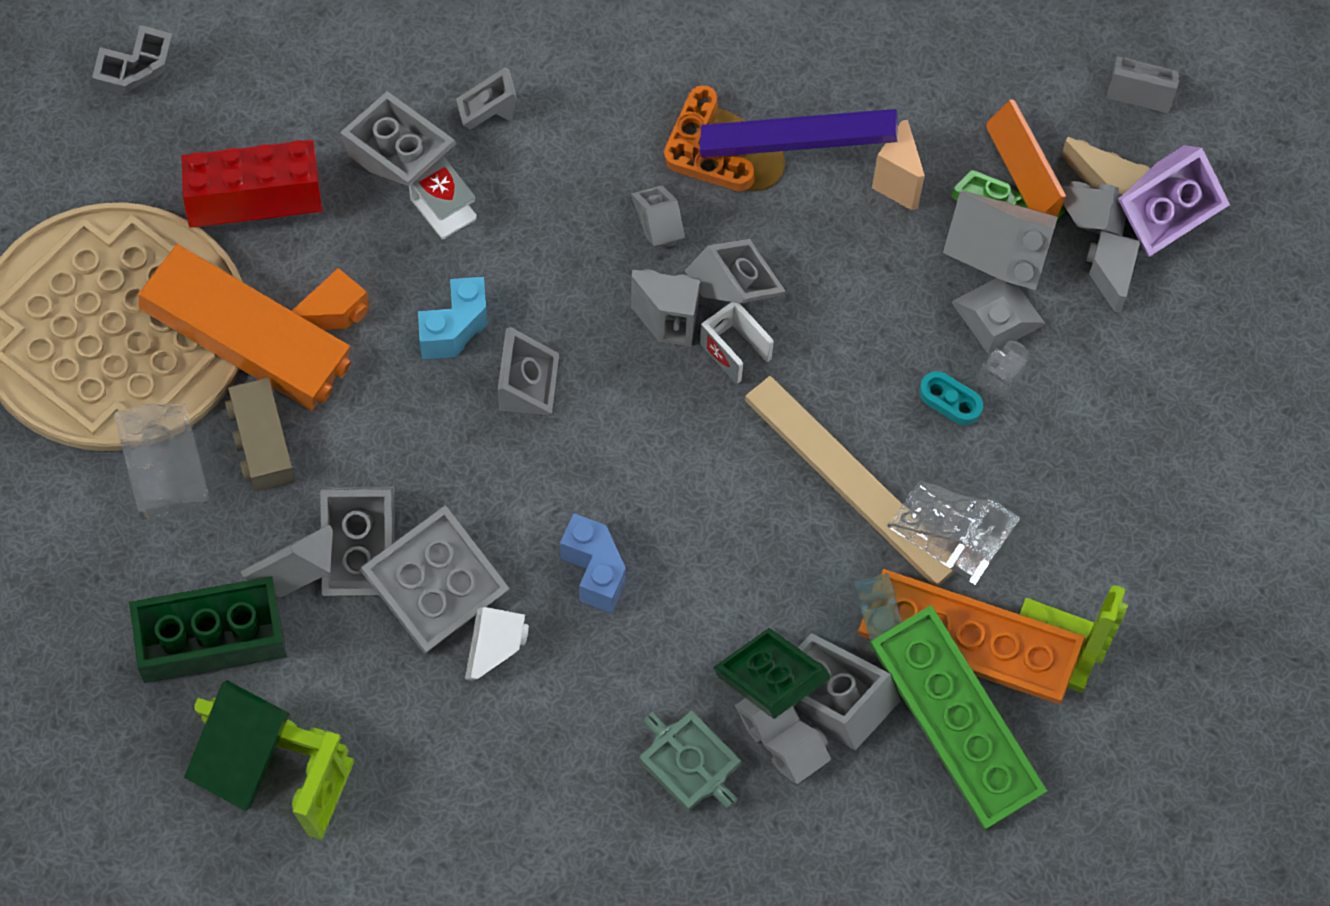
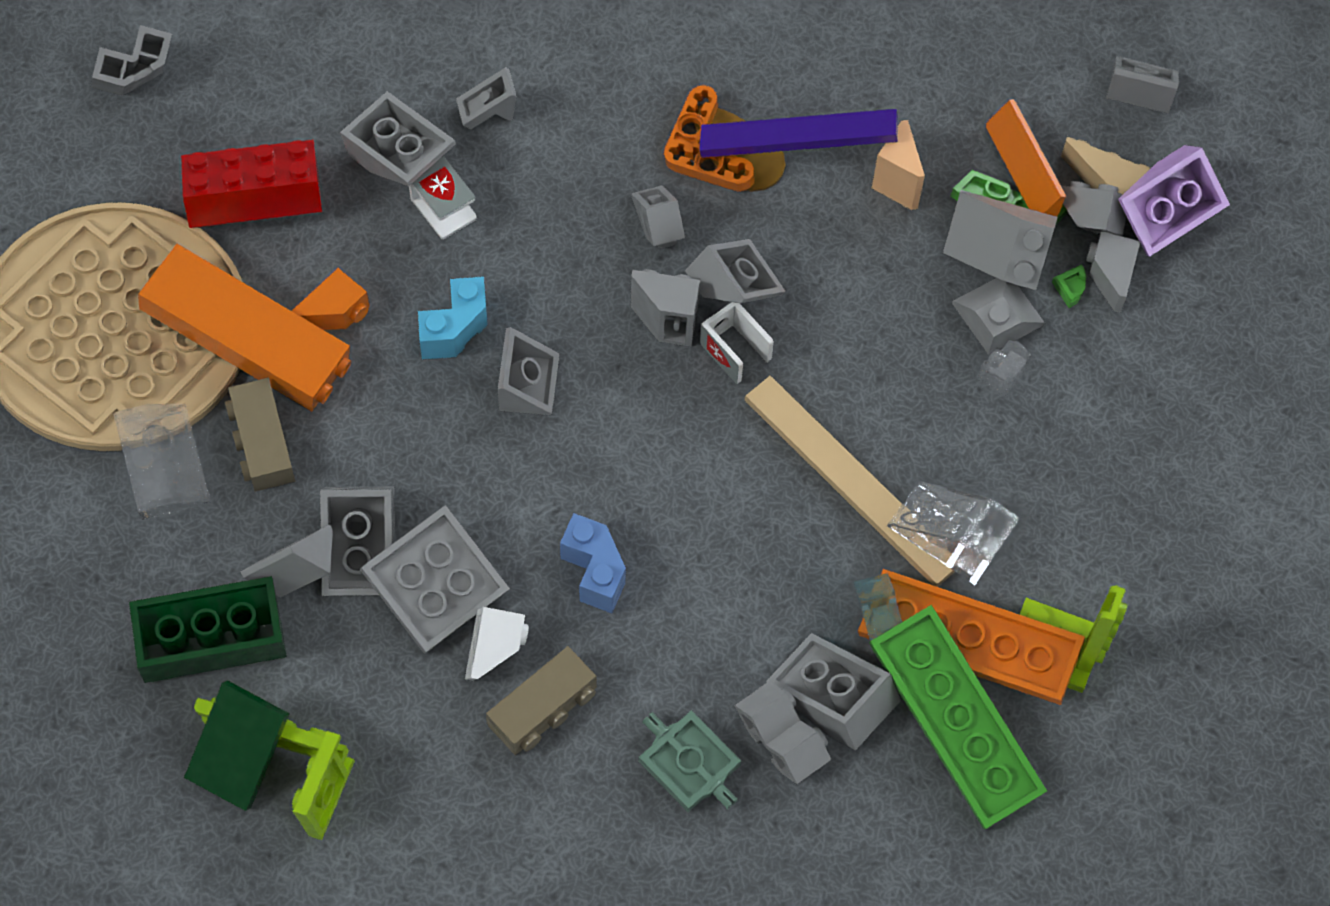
(542, 701): none -> dark tan brick
(772, 673): dark green tile -> none
(952, 398): teal plate -> none
(1071, 285): none -> bright green tile

